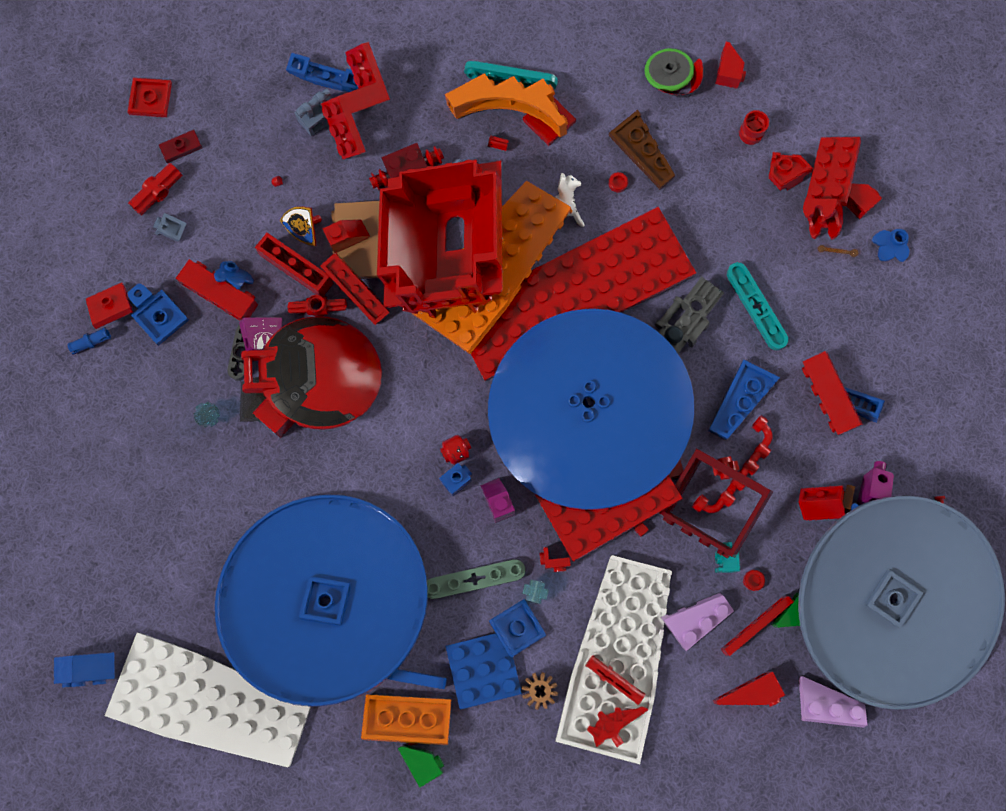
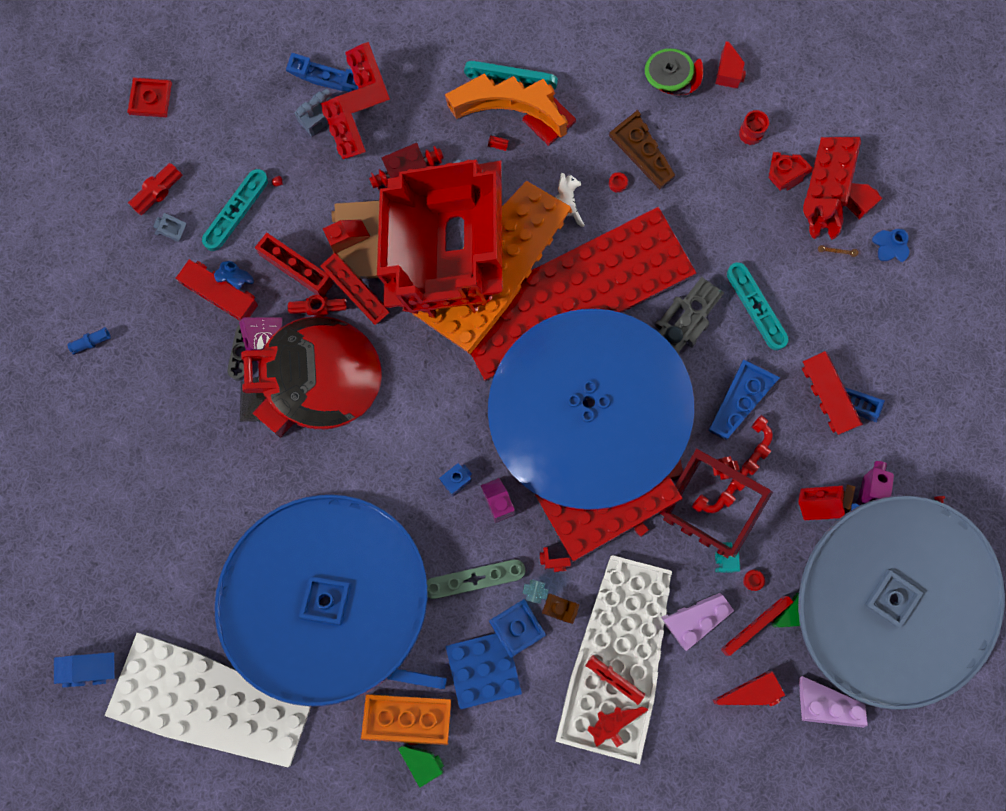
(108, 305): red plate -> none
(151, 305): blue plate -> none
(180, 146): dark red plate -> none
(206, 414): clear light blue gear -> none
(243, 199): none -> teal piece
(300, 224): shield -> none
(455, 449): red head -> none
(532, 691): medium nougat gear -> none
(560, 608): none -> reddish brown bracket

